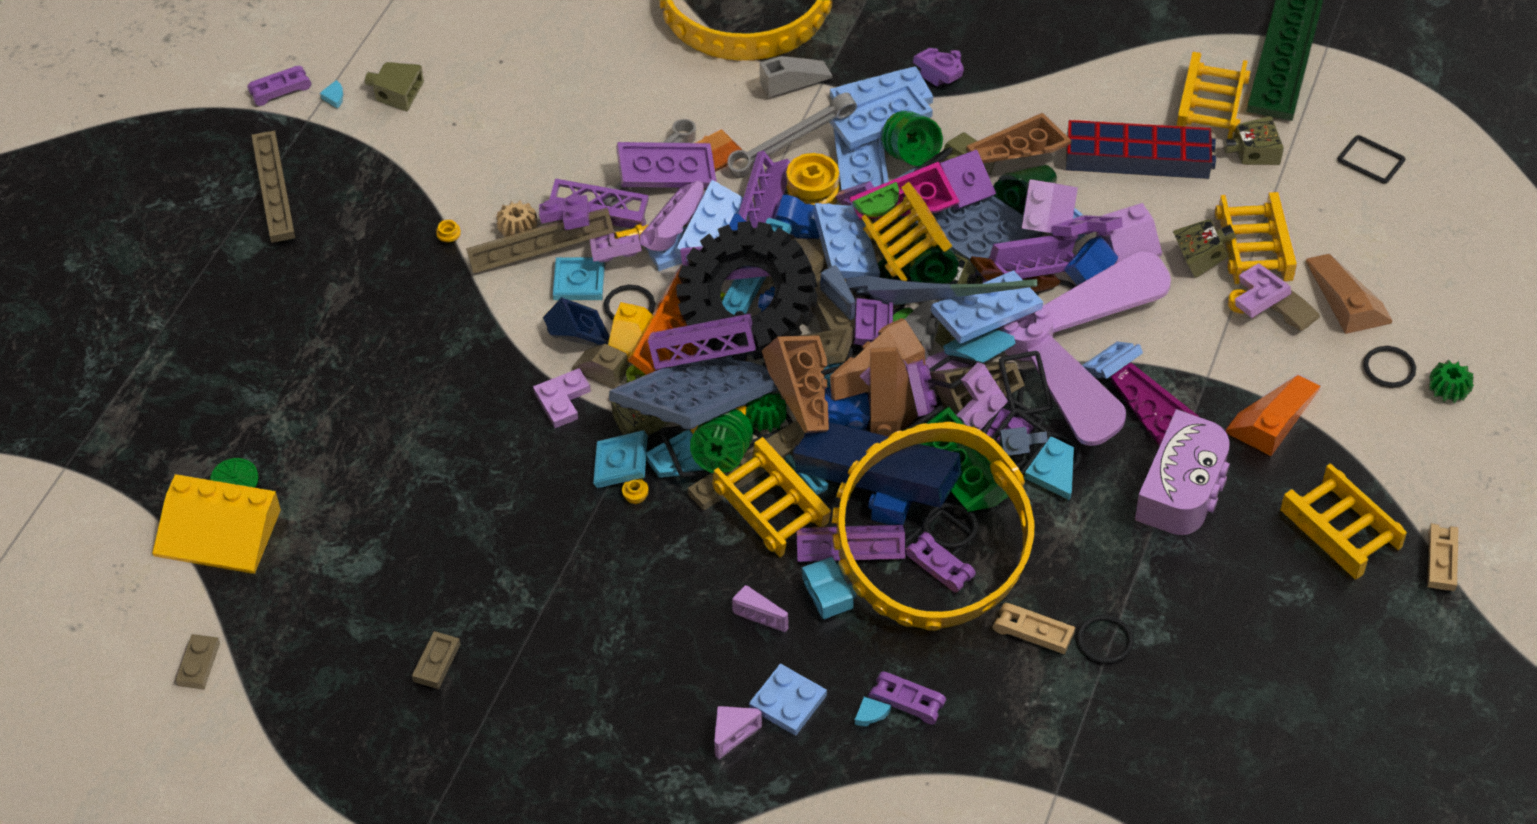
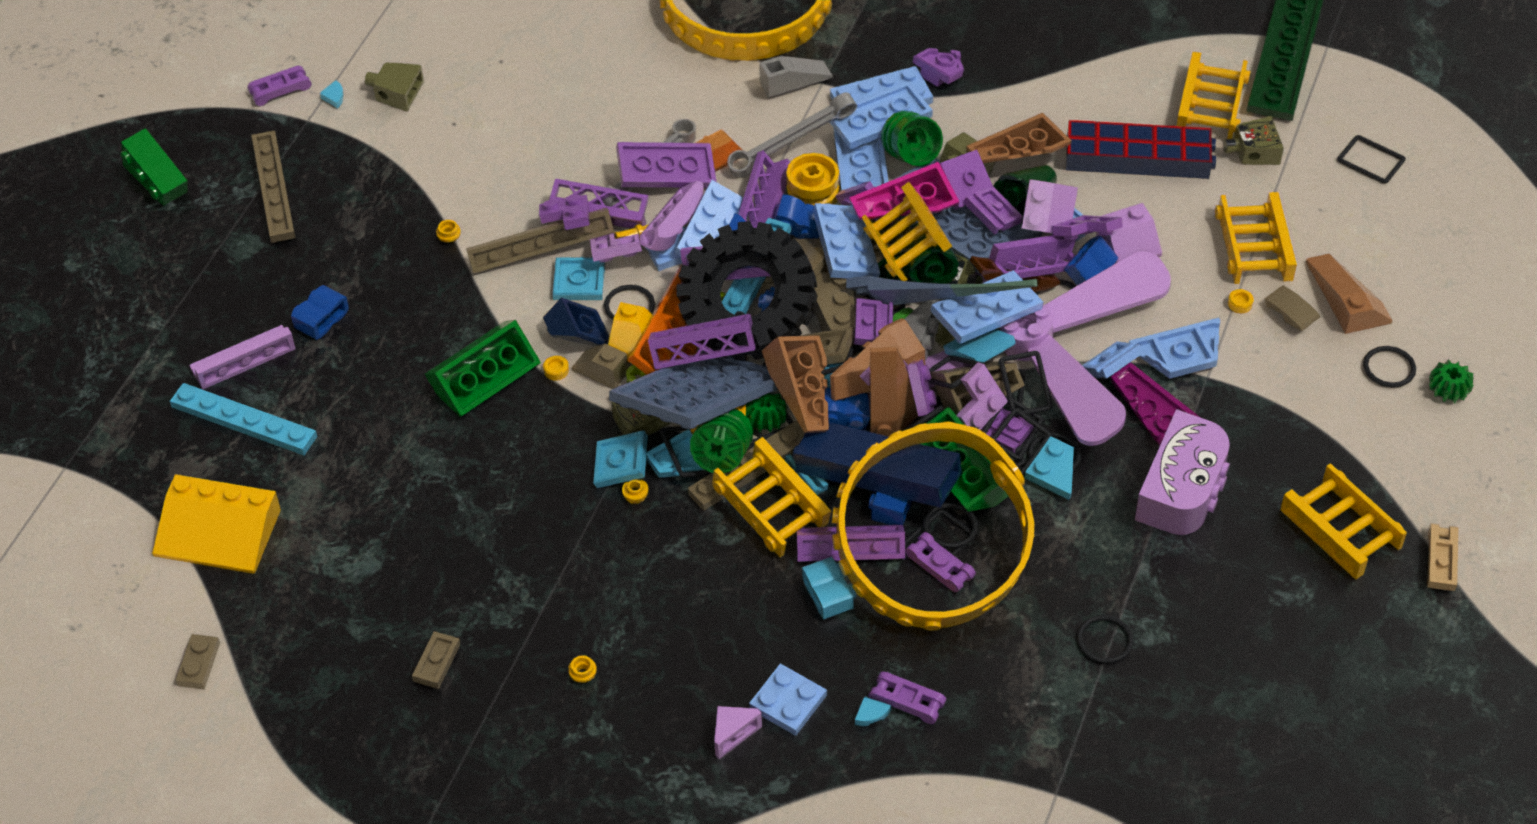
(153, 167): none -> green wedge
(236, 471): green wheel -> none
(243, 356): none -> lavender fence
(243, 419): none -> medium azure plate
(319, 312): none -> blue brick
(483, 367): none -> green slope
(516, 218): tan gear -> none
(556, 368): none -> yellow tile
(556, 396): lavender plate -> none
(579, 663): none -> yellow plate
(757, 608): lavender slope -> none
(836, 289): sand blue slope -> none
(878, 202): bright green tile -> none
(937, 158): black piece -> none
(993, 210): none -> medium lavender plate
(1017, 441): sand blue plate -> none
(1034, 628): tan plate -> none
(1182, 349): none -> light blue wing
(1203, 245): olive torso -> none
(1264, 290): lavender plate -> none
(1273, 416): orange wedge -> none

